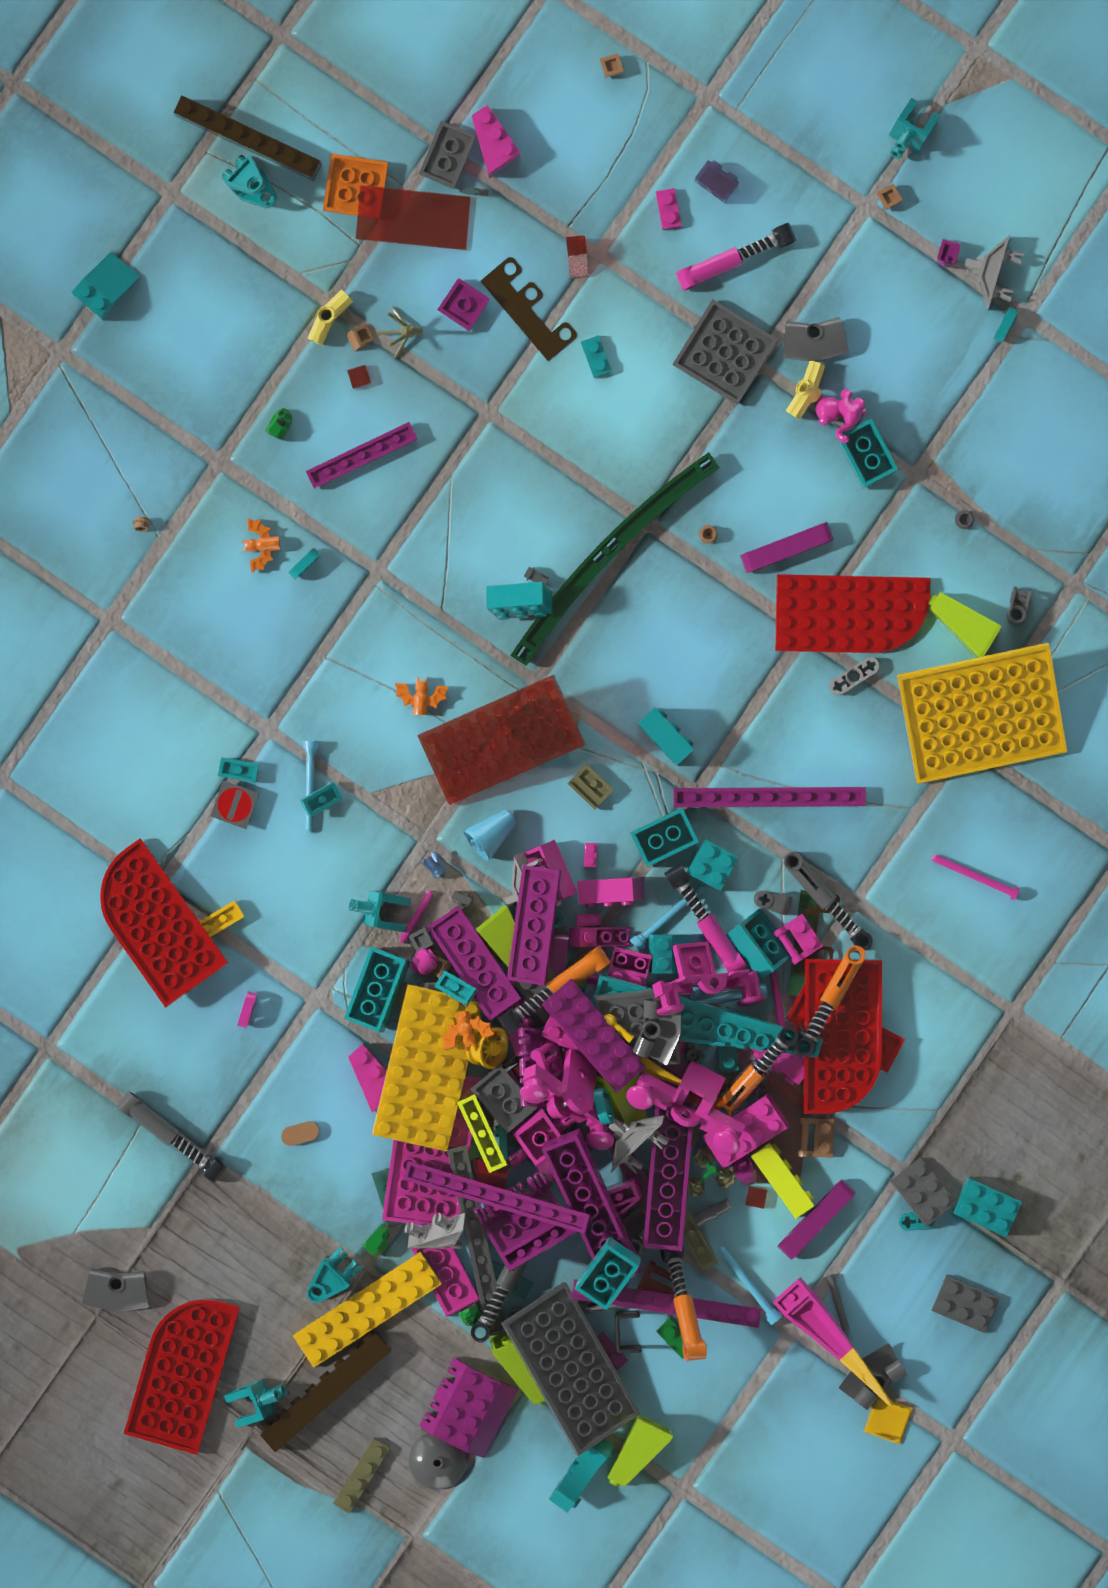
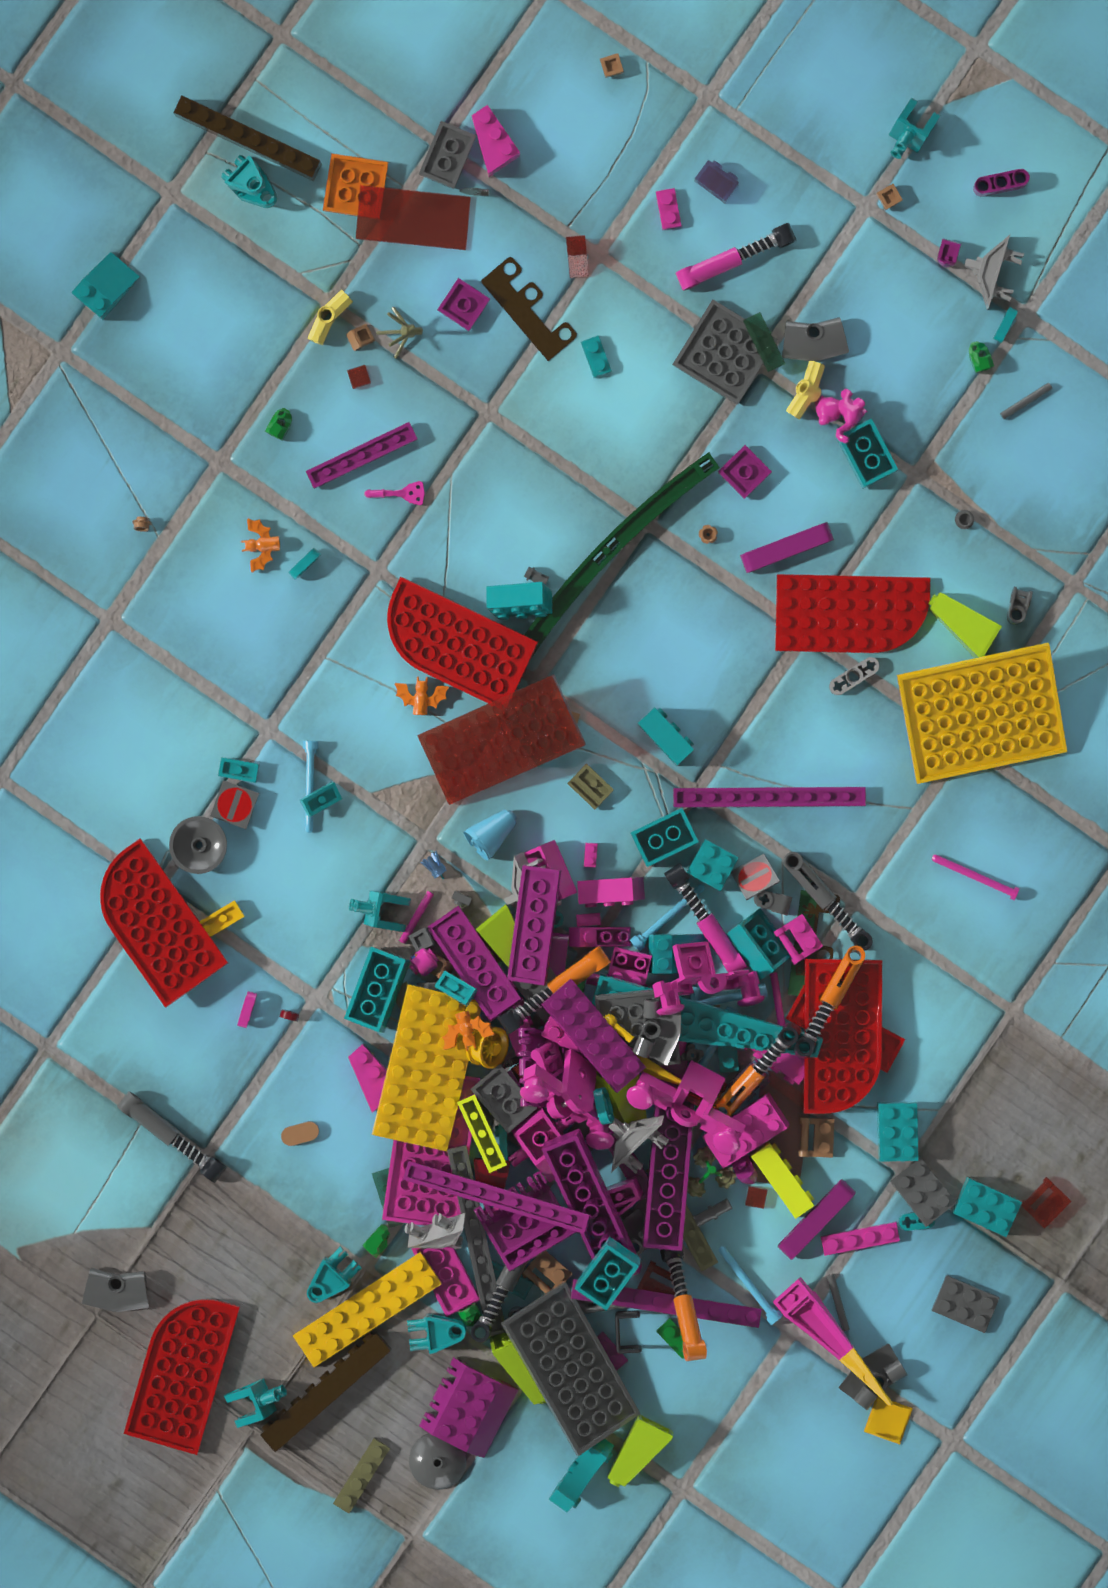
(184, 849): none -> dark grey dish
(289, 1015): none -> dark red tile
(404, 493): none -> dark pink piece
(438, 1332): none -> teal piece
(456, 643): none -> red plate
(550, 1268): none -> medium nougat plate
(744, 471): none -> magenta plate
(755, 877): none -> piece
(764, 342): none -> clear green tile
(860, 1238): none -> dark pink plate
(897, 1131): none -> teal brick
(980, 357): none -> green rock
(993, 188): none -> magenta beam
(1025, 401): none -> dark grey bar
(1050, 1207): none -> clear red plate

